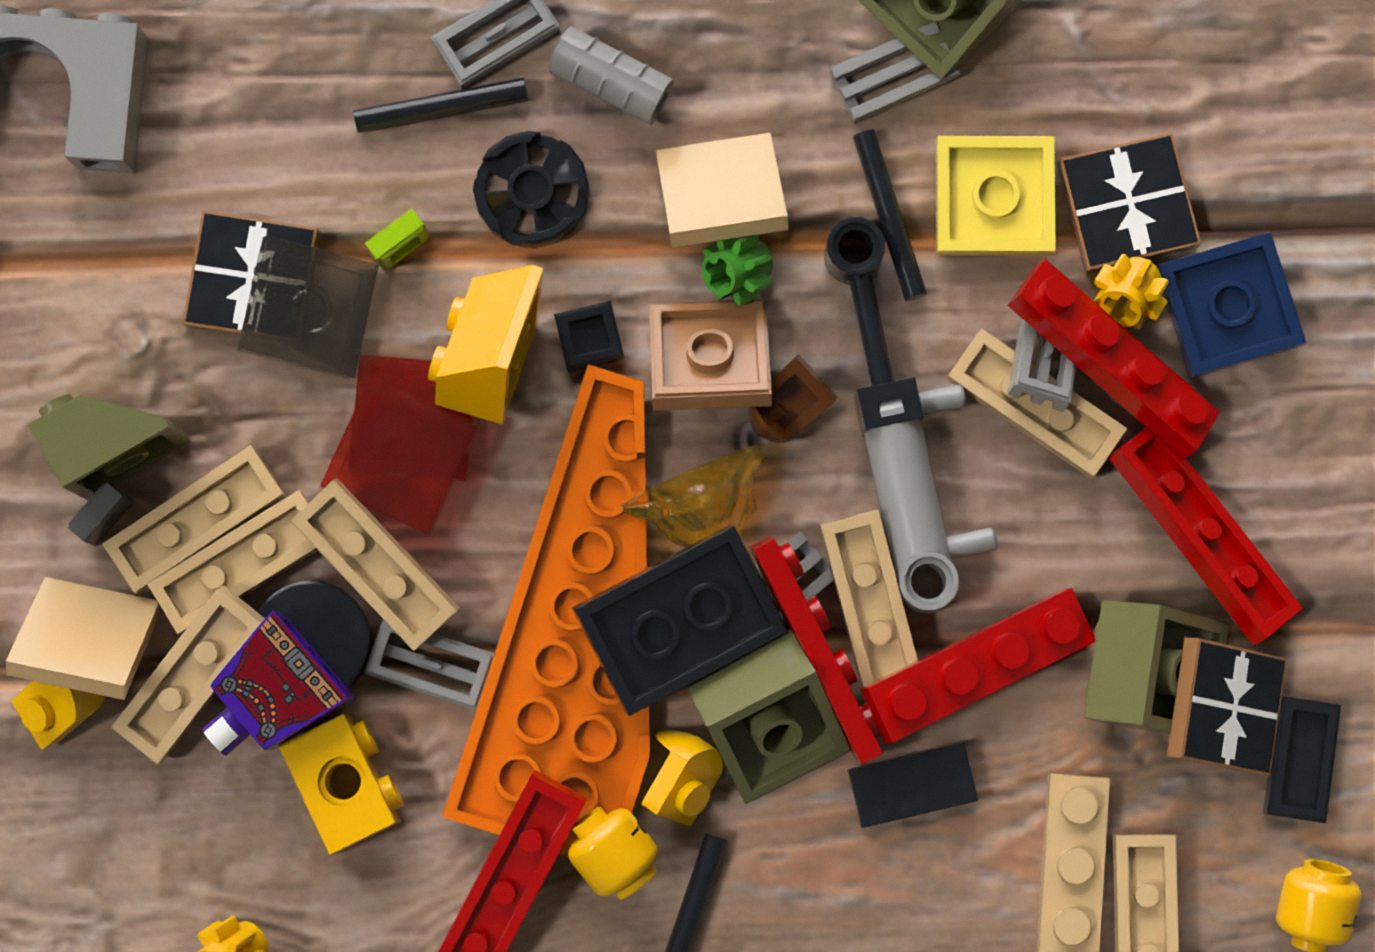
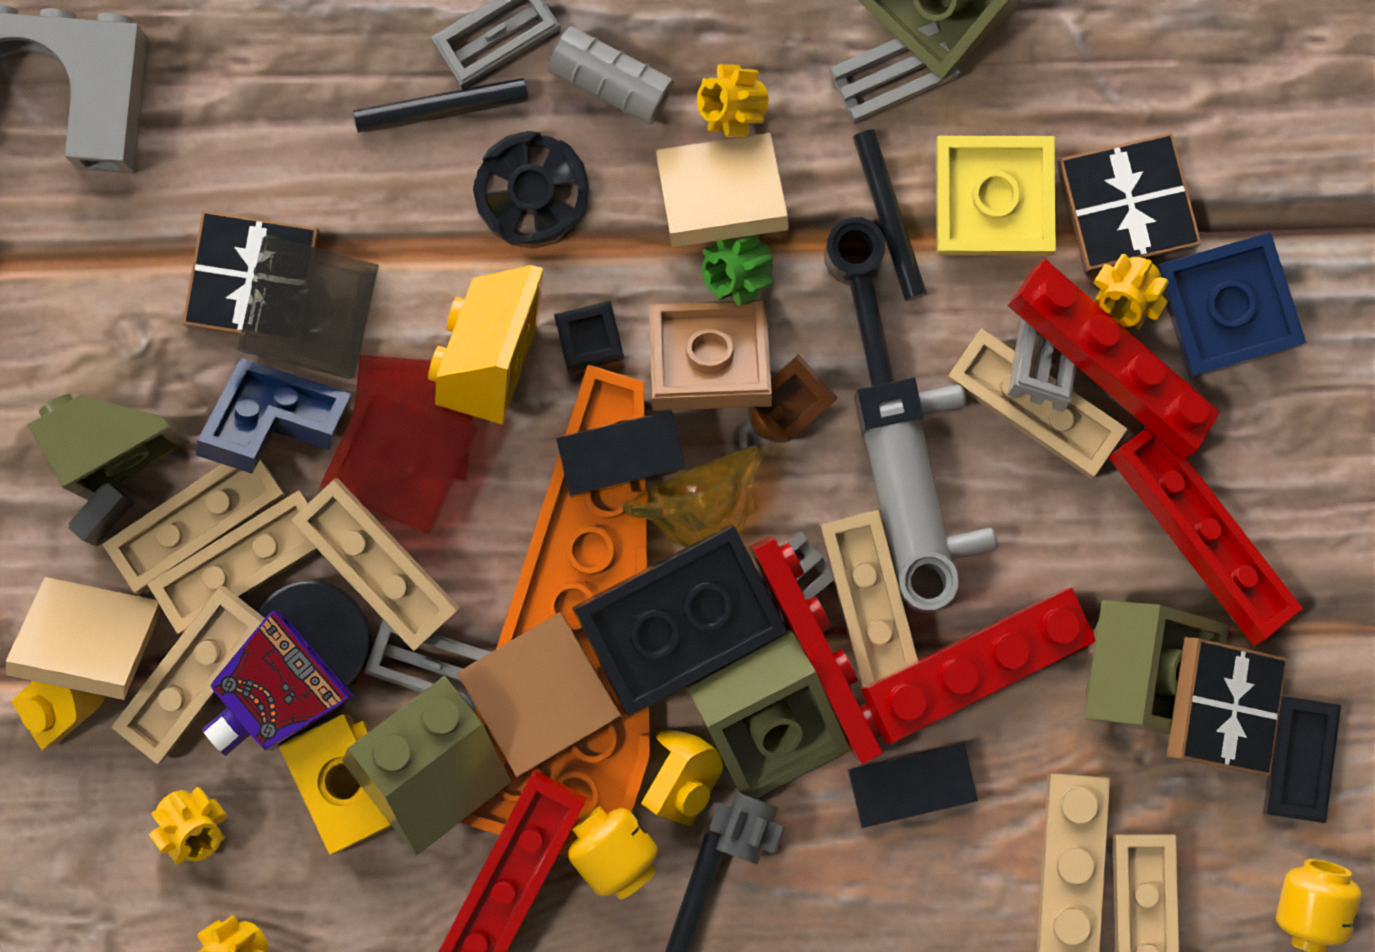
(188, 825): none -> yellow gear
(265, 402): none -> dark blue plate
(398, 240): lime tile -> none
(428, 766): none -> olive slope
(538, 694): none -> medium nougat tile
(621, 454): none -> black tile
(732, 100): none -> yellow gear
(747, 828): none -> dark grey gear

